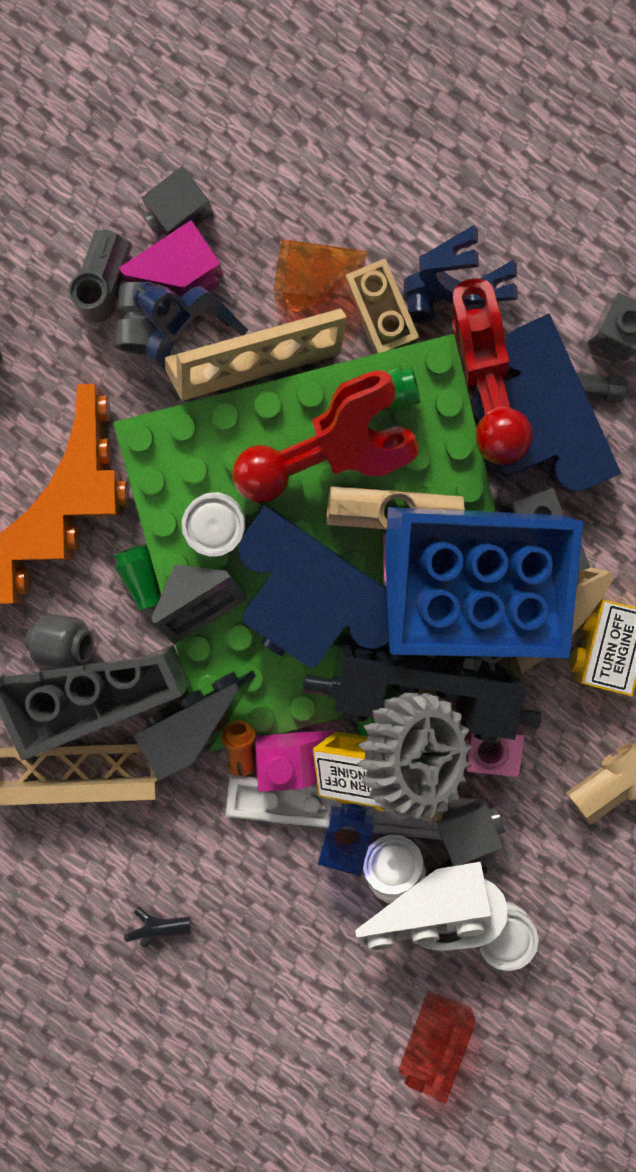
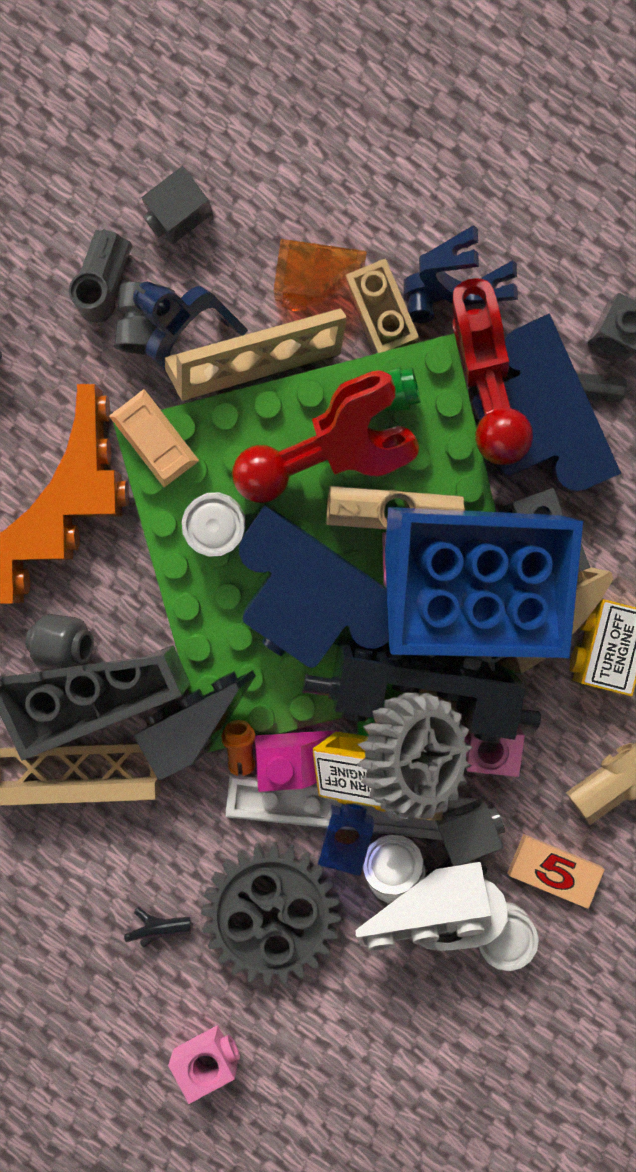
(138, 575): green cone -> none
(154, 438): none -> light nougat tile
(176, 262): dark pink slope -> none
(194, 599): dark grey slope -> none
(199, 1080): none -> bright pink brick
(248, 944): none -> dark grey gear
(437, 1045): clear red hinge -> none
(555, 871): none -> light nougat tile

